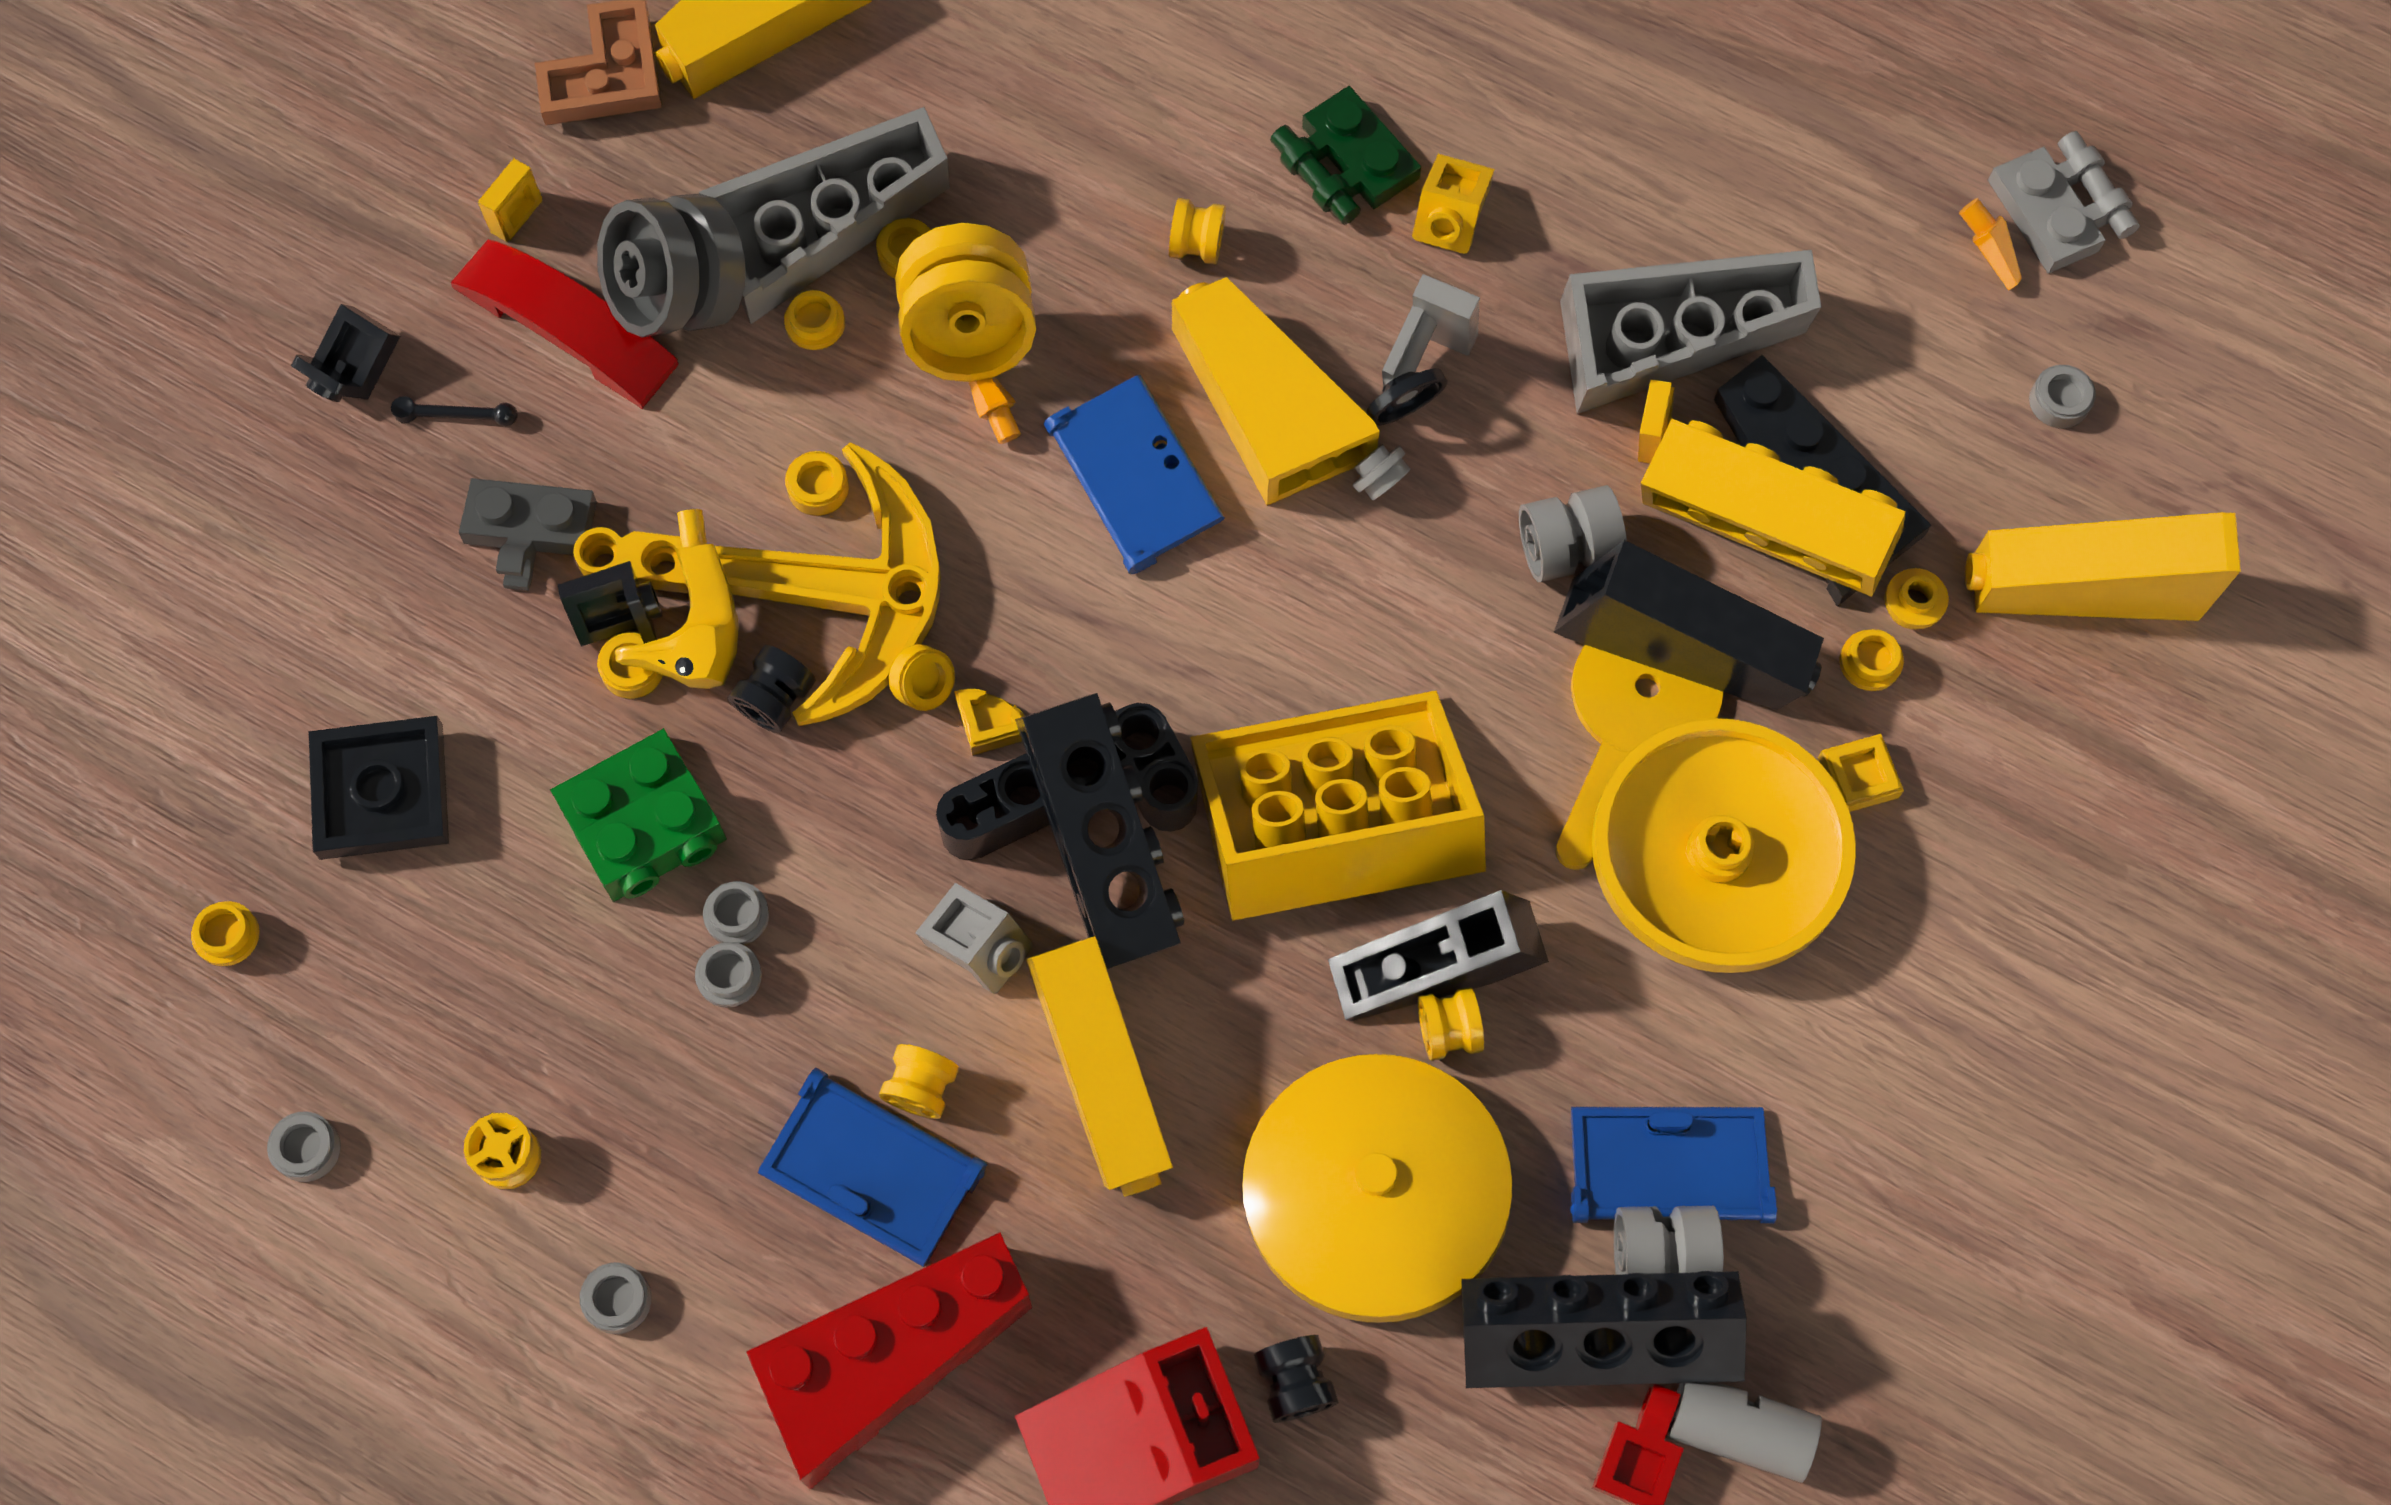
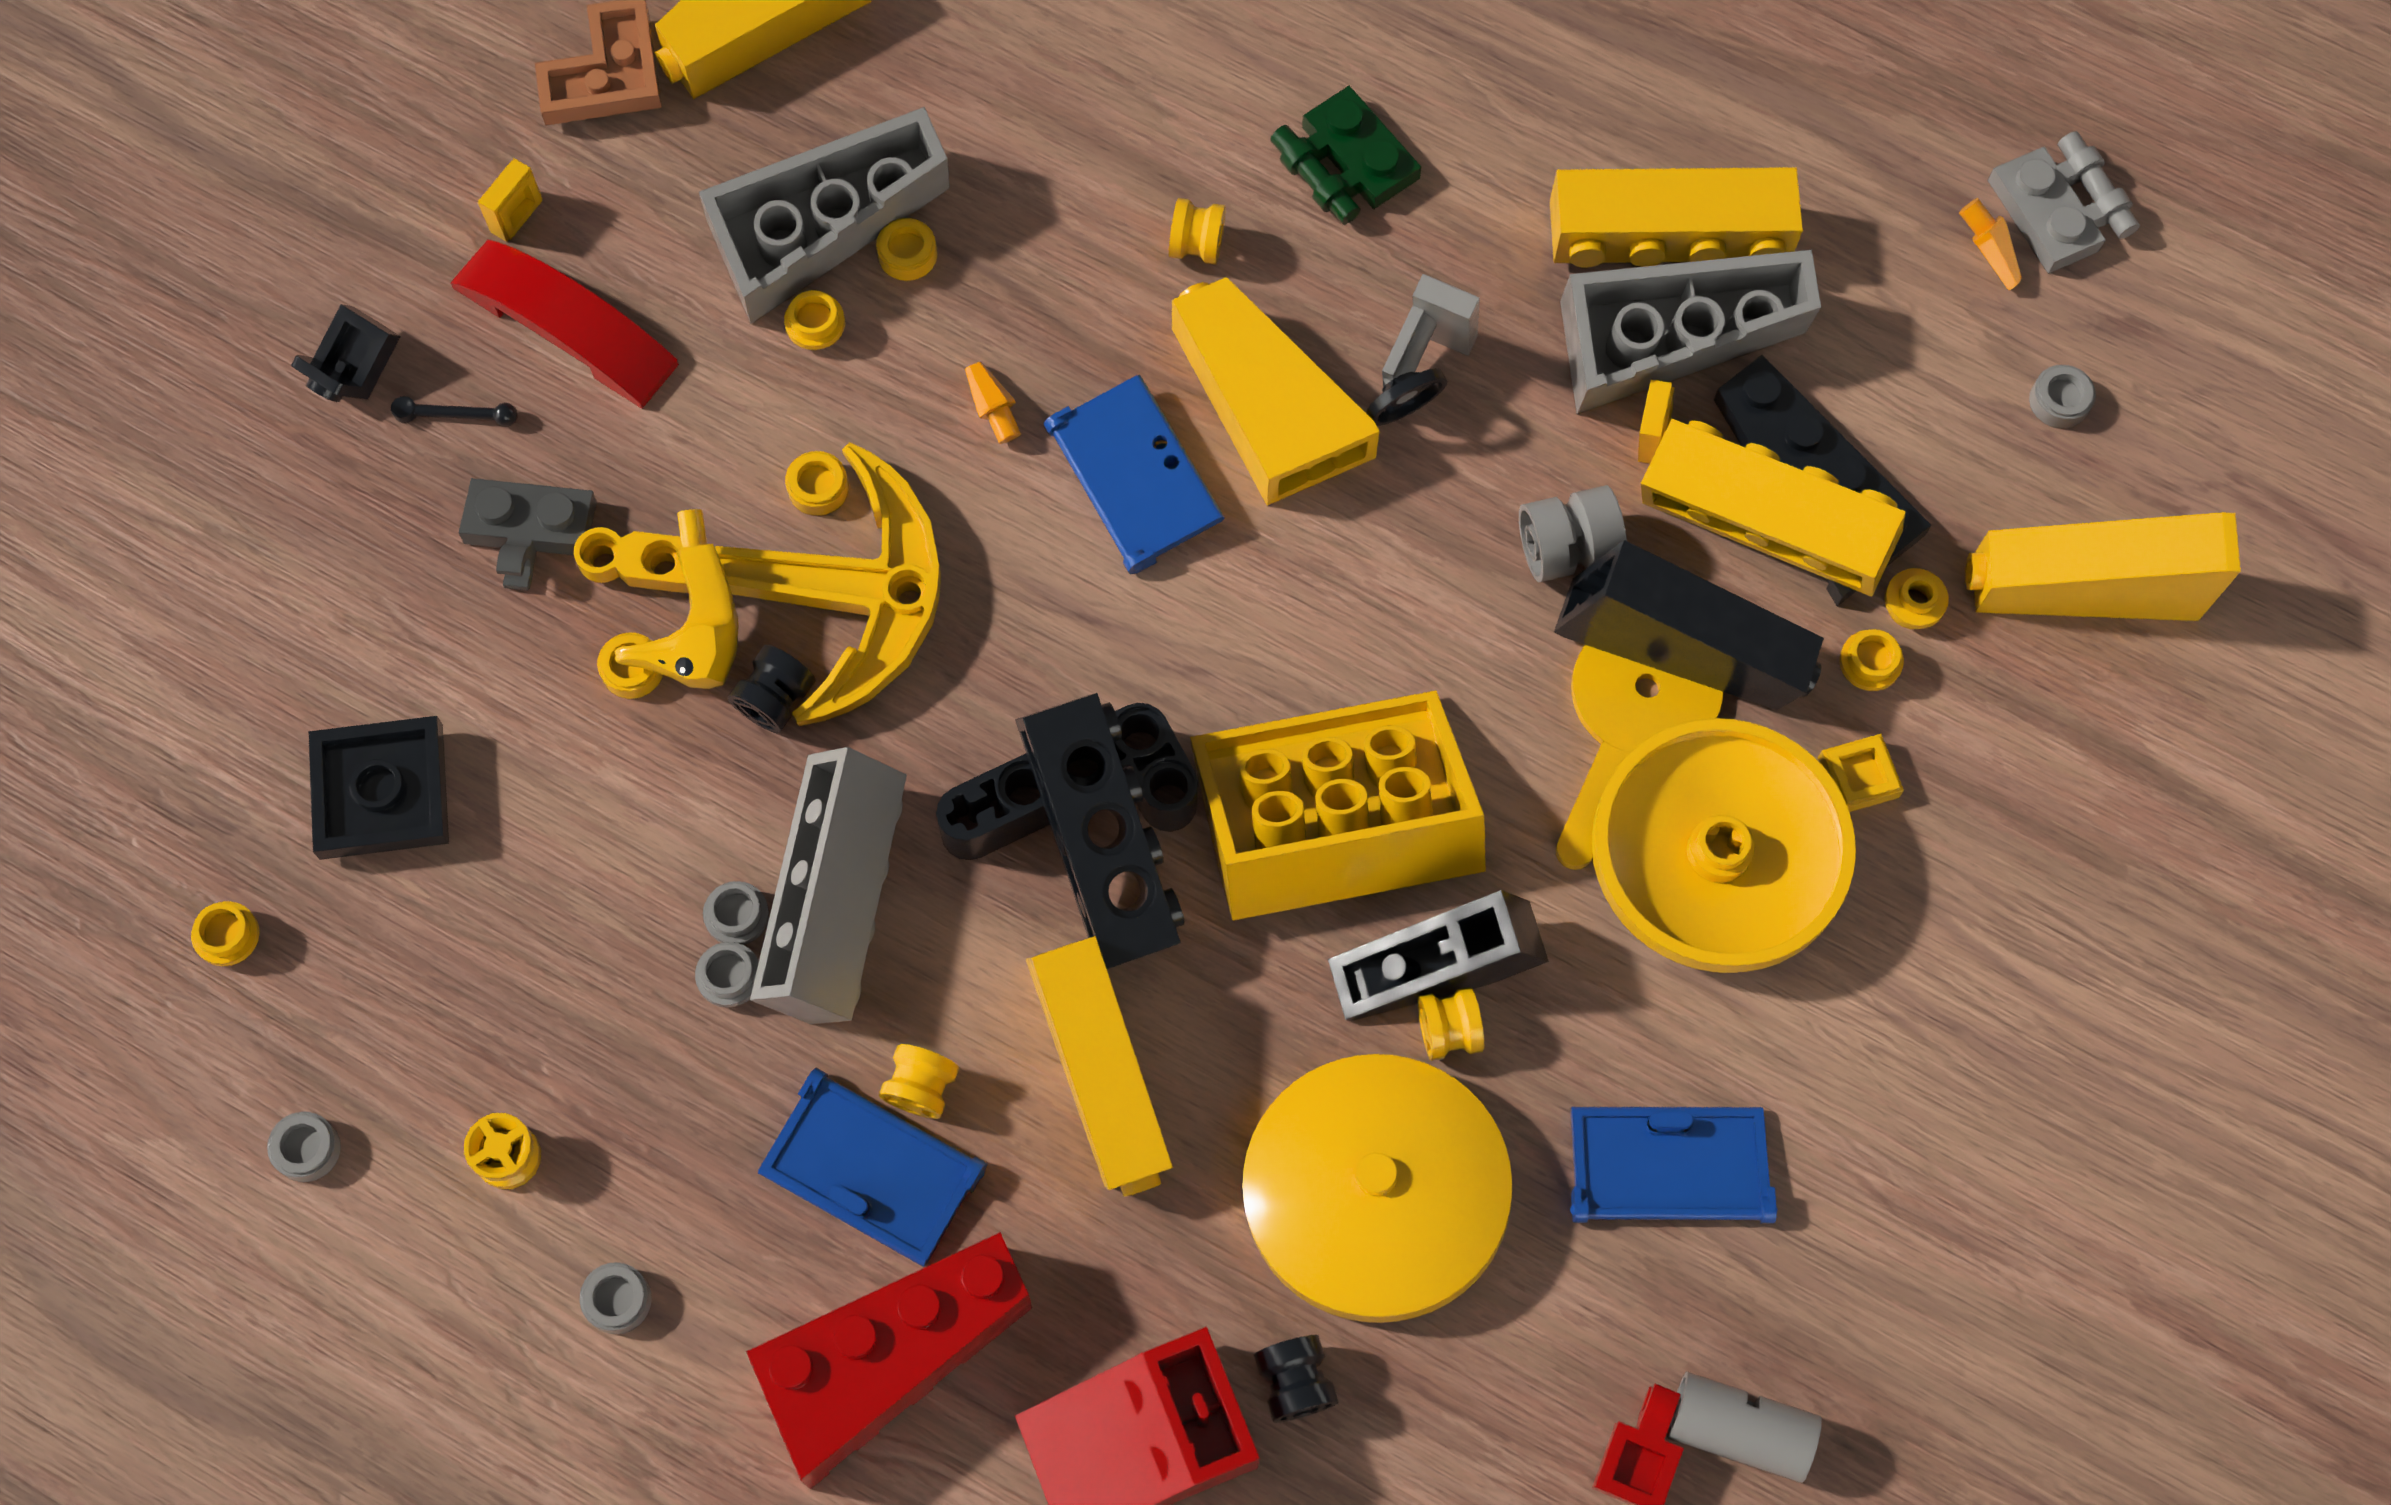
(610, 604): black bracket -> none
(639, 816): green plate -> none
(670, 264): dark grey wheel -> none
(829, 887): none -> light grey brick
(921, 677): yellow tile -> none
(965, 302): yellow wheel -> none
(976, 937): light grey bracket -> none
(987, 720): yellow tile -> none
(1380, 471): light grey plate -> none
(1452, 203): yellow bracket -> none
(1604, 1329): black brick -> none
(1673, 214): none -> yellow brick
(1679, 1243): light grey wheel -> none

